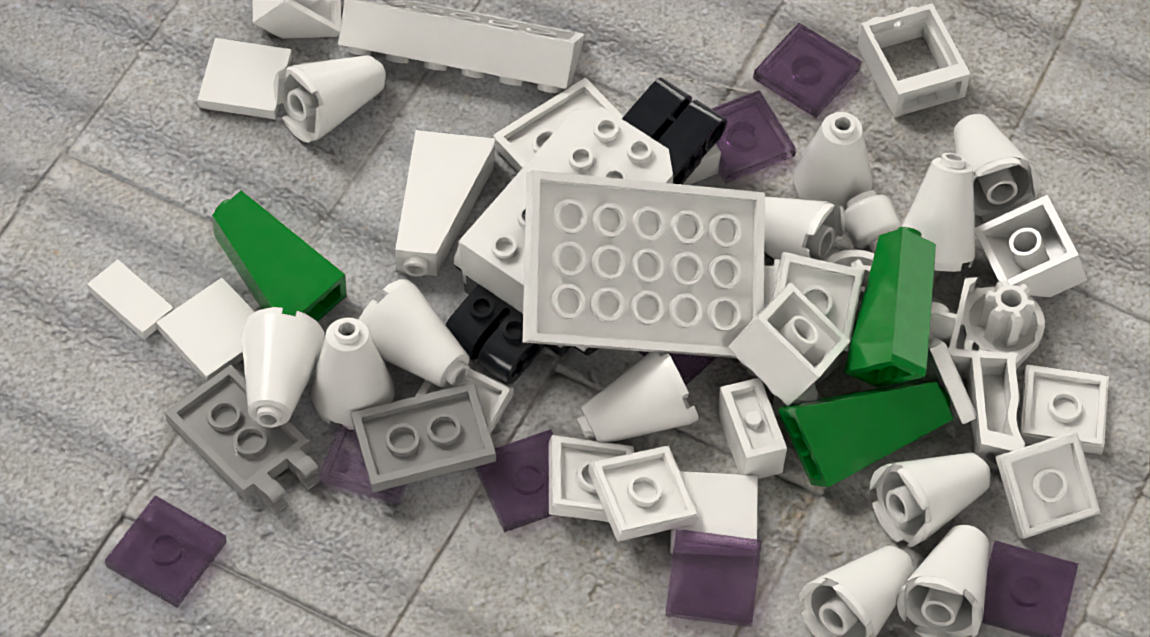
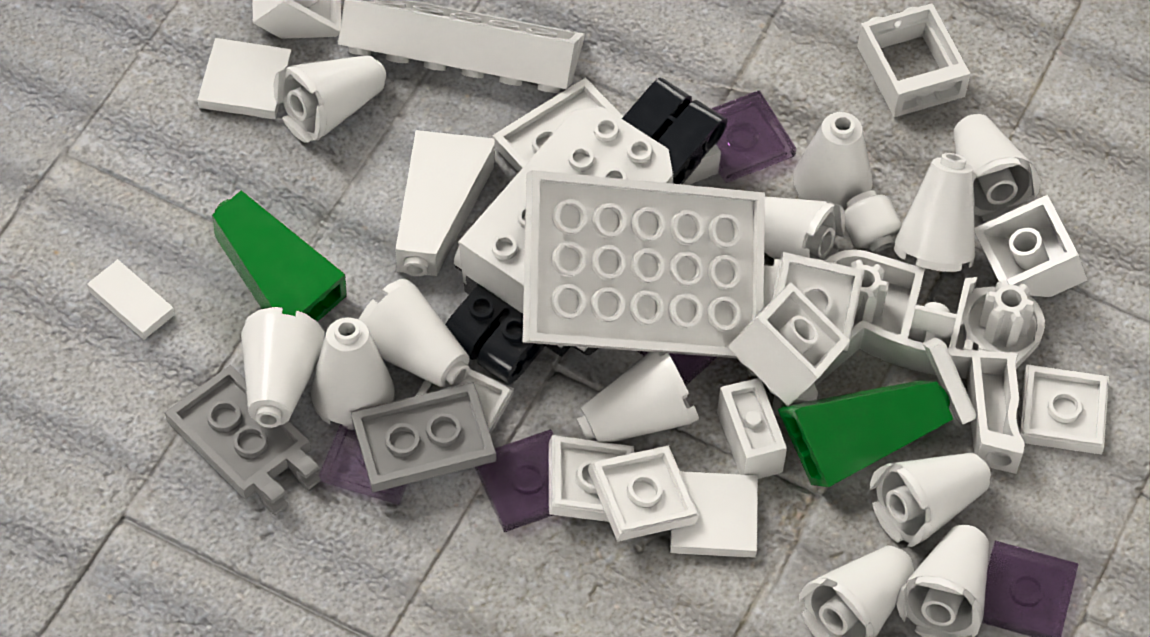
(166, 551): clear purple tile -> none
(208, 329): white tile -> none
(713, 578): clear purple tile -> none
(807, 70): clear purple tile -> none
(895, 311): green slope -> none
(1048, 485): white tile -> none

